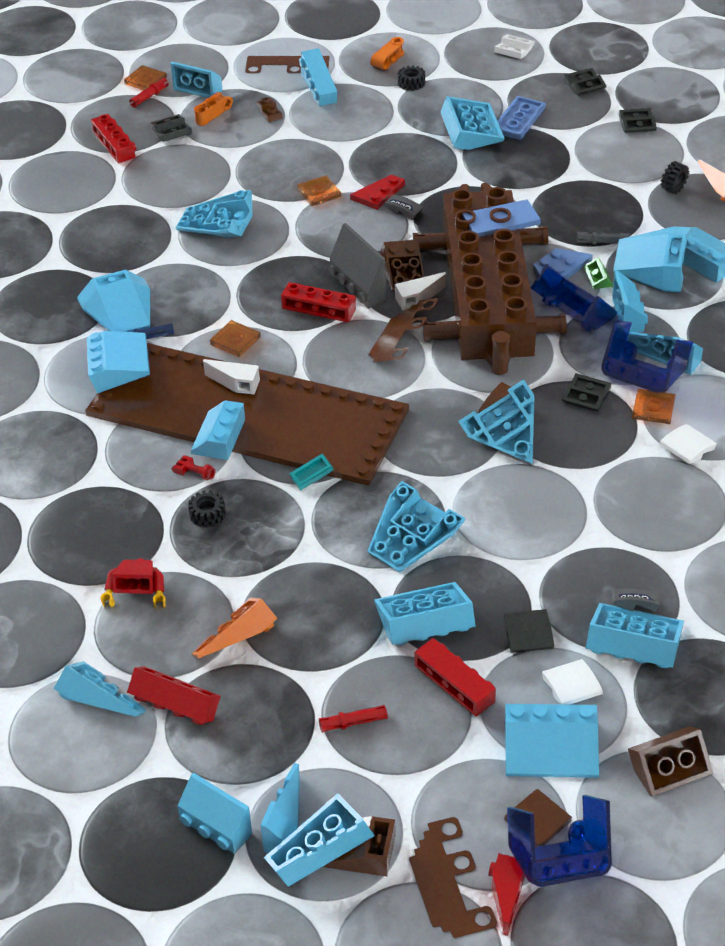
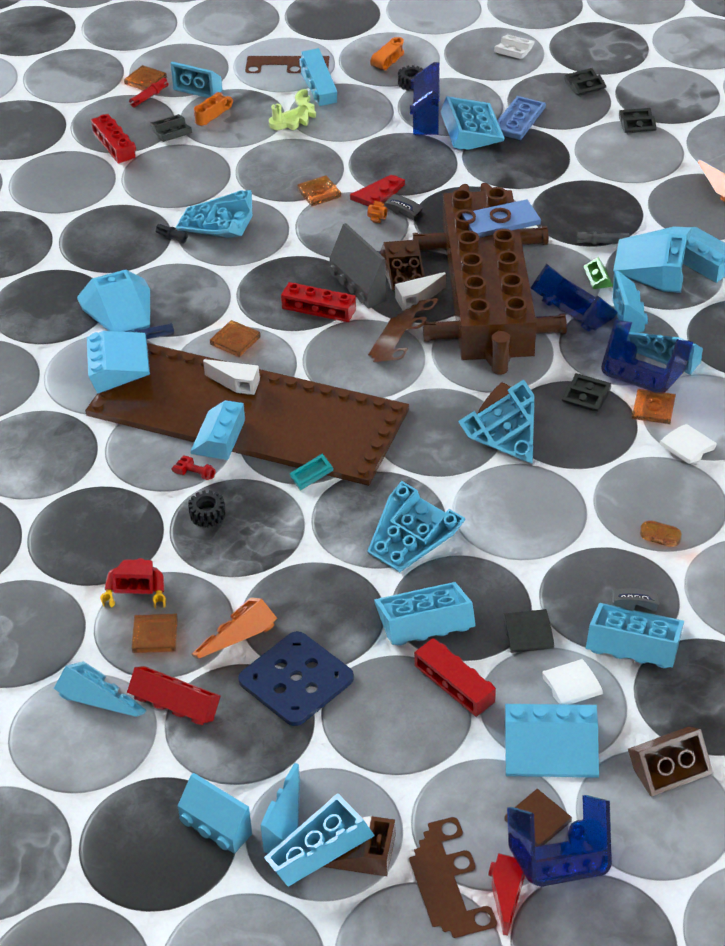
(154, 633): none -> clear orange tile
(171, 233): none -> black axle
(269, 109): reddish brown slope -> none
(292, 118): none -> yellowish green animal
(296, 703): none -> dark blue piece
(349, 719): red pin -> none
(377, 212): none -> orange gear
(426, 100): none -> clear blue windscreen
(563, 261): medium blue wing -> none
(660, 533): none -> clear orange plate
(675, 177): black tyre -> none

